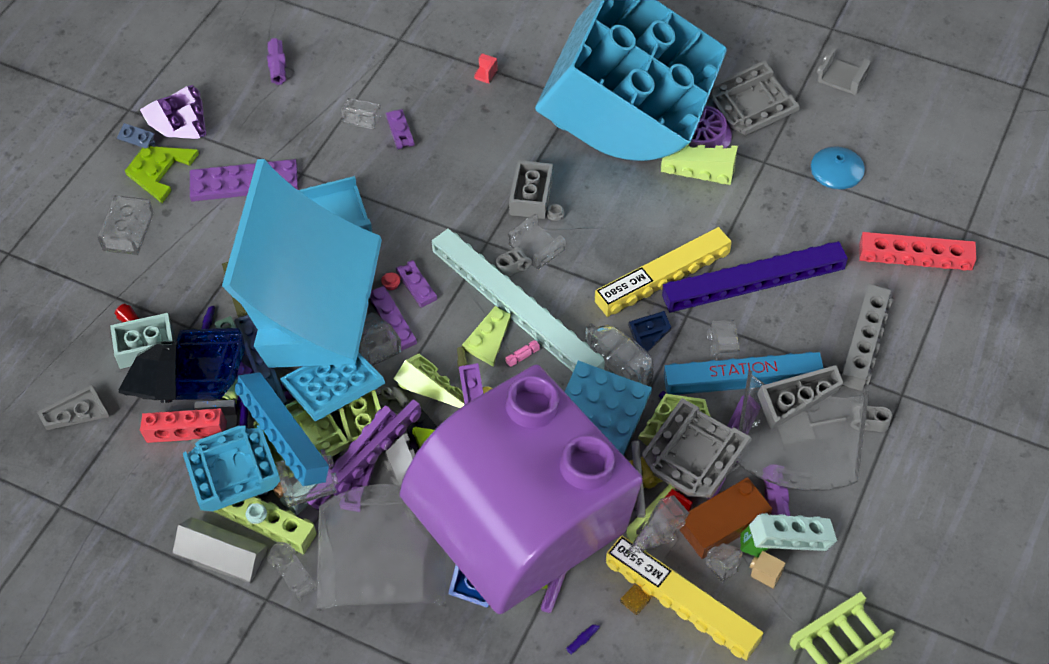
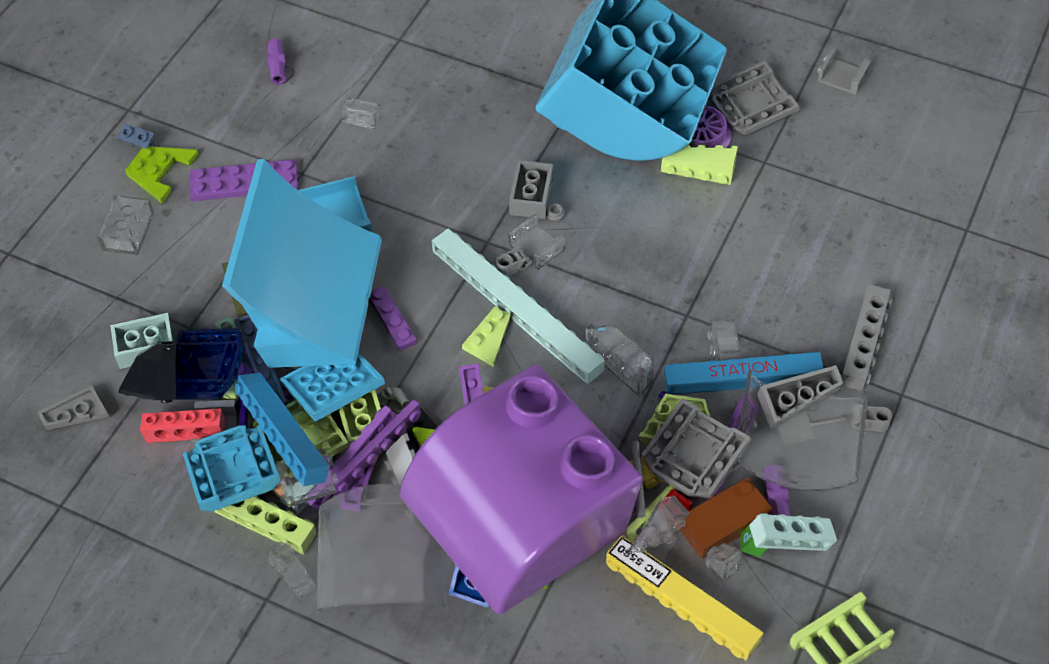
(125, 313): red cone -> none
(177, 114): brick -> none
(208, 318): dark purple piece -> none
(219, 549): slope -> none
(256, 513): light aqua plate -> none
(378, 340): clear slope -> none
(390, 281): coral plate -> none
(399, 129): medium lavender plate -> none
(416, 284): medium lavender plate -> none
(421, 377): yellowish green wedge -> none
(461, 357): olive piece -> none
(486, 69): coral panel -> none
(522, 353): bright pink axle -> none
(552, 593): medium lavender axle -> none
(582, 638): dark purple piece -> none
(609, 402): medium azure plate -> none
(635, 599): clear yellow plate -> none
(650, 329): dark blue wing -> none
(669, 267): light yellow brick -> none
(754, 276): dark purple brick -> none
(767, 569): tan brick -> none
(837, 168): dark azure dish -> none
(917, 251): coral brick -> none

